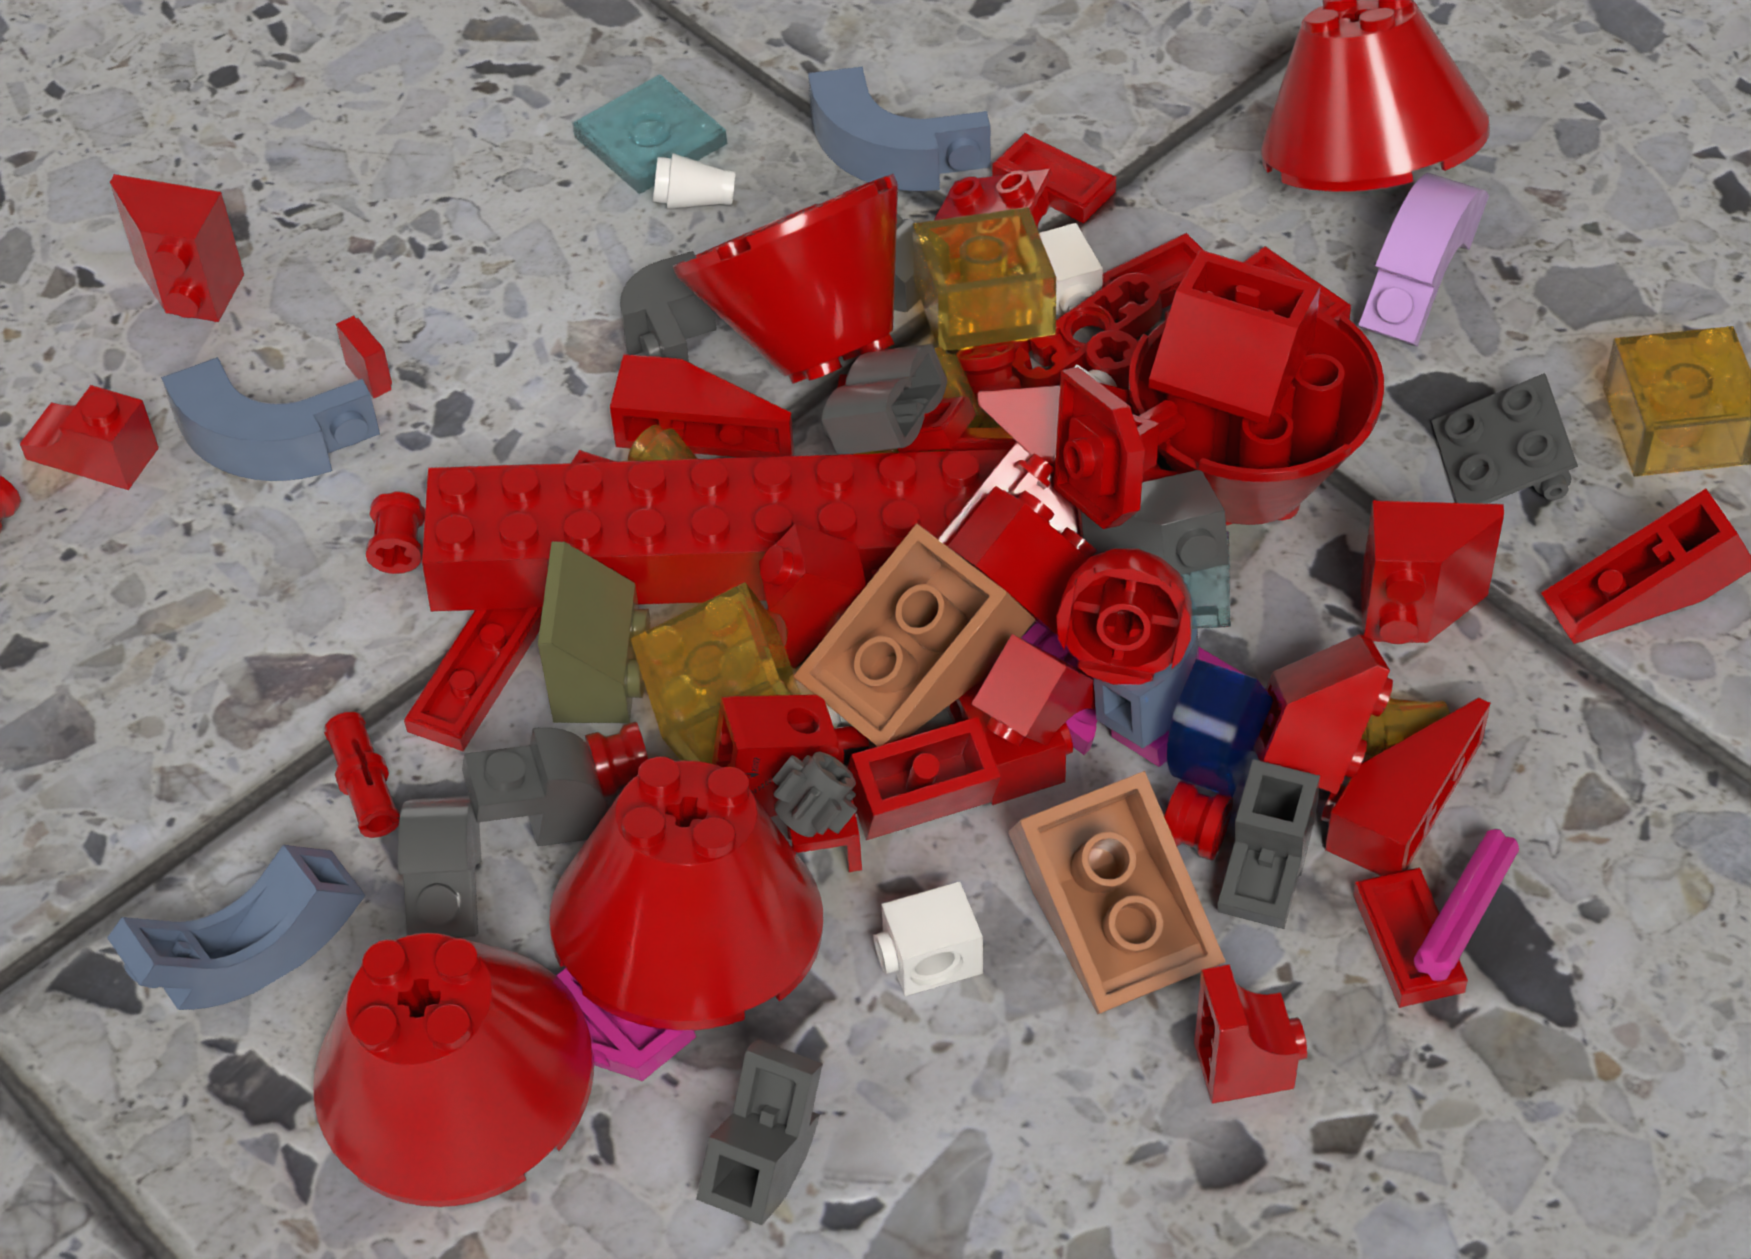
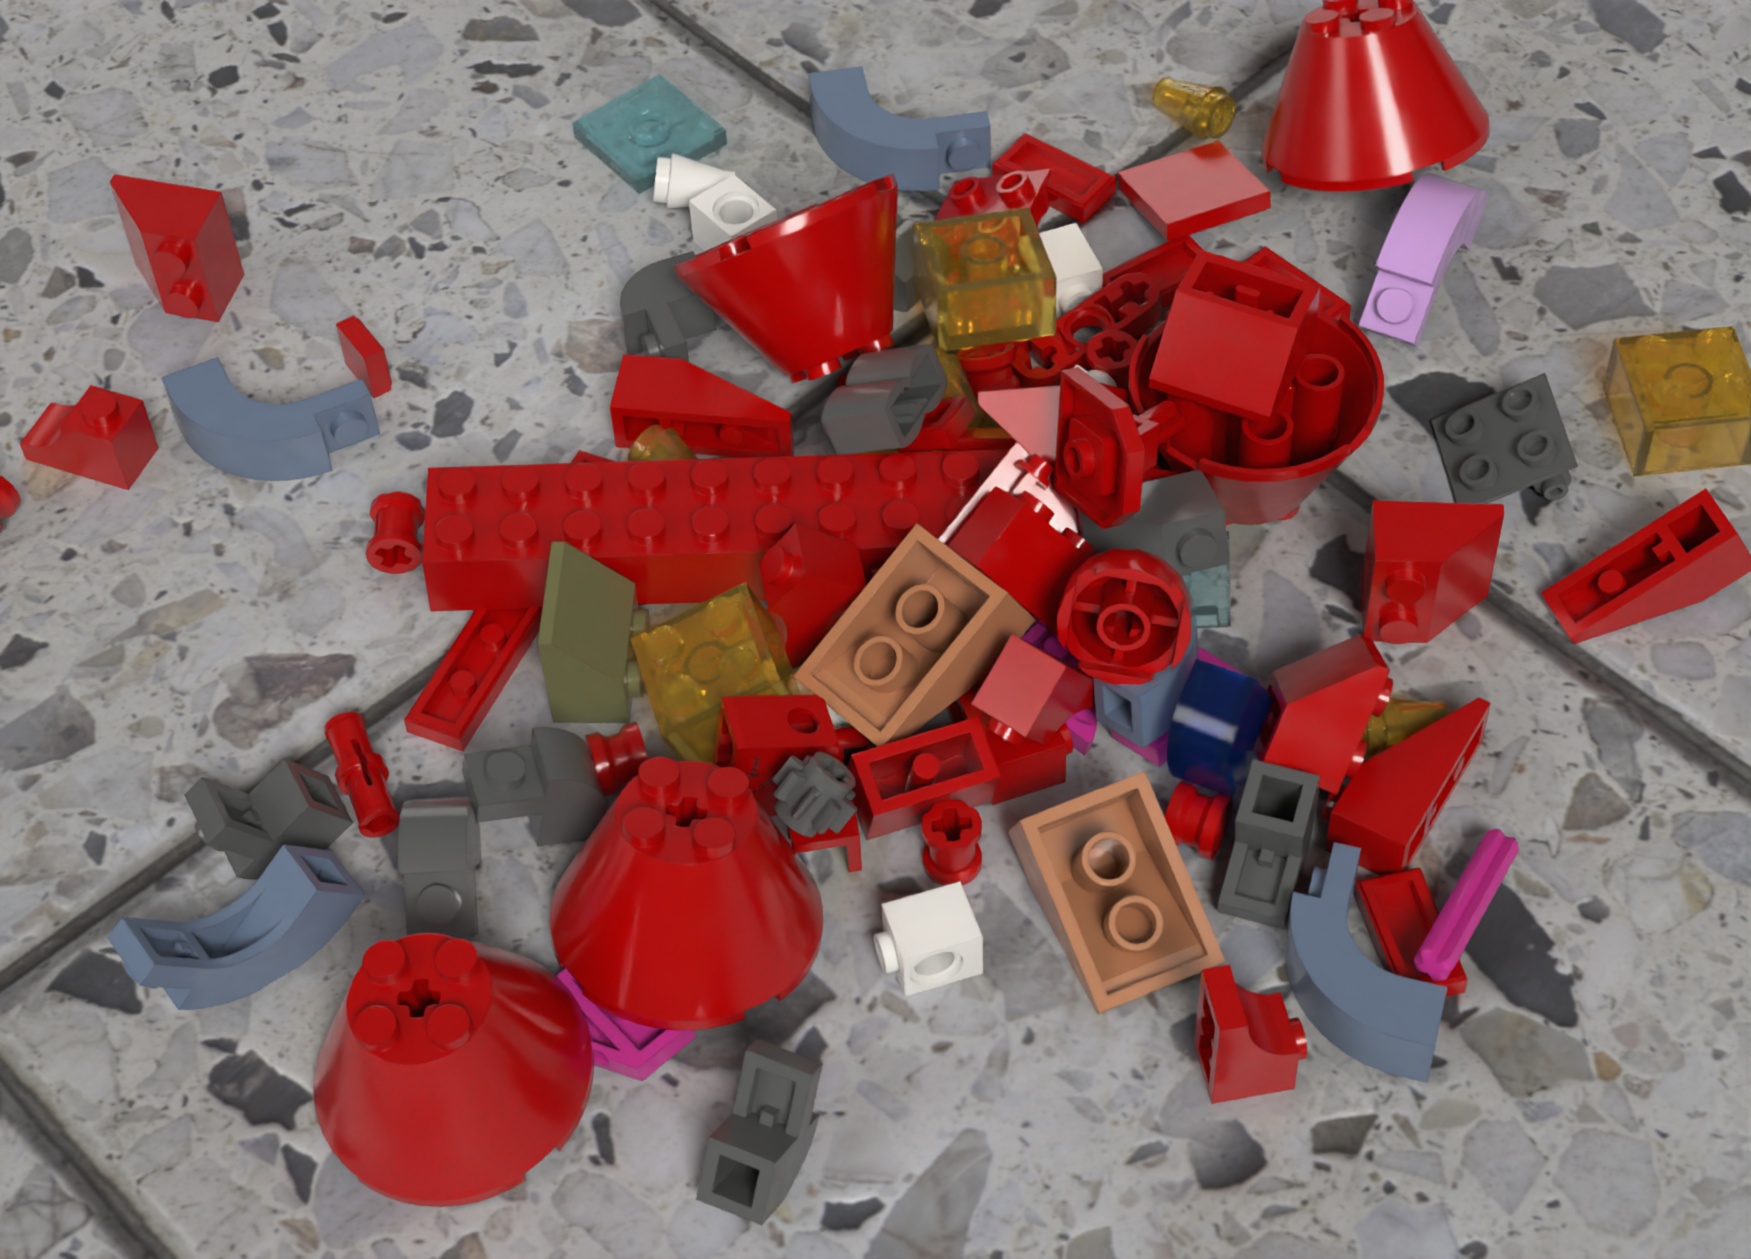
(284, 809): none -> dark grey brick
(727, 212): none -> white brick
(951, 840): none -> red bush
(1194, 190): none -> tile
(1196, 106): none -> clear yellow cone
(1347, 997): none -> sand blue arch

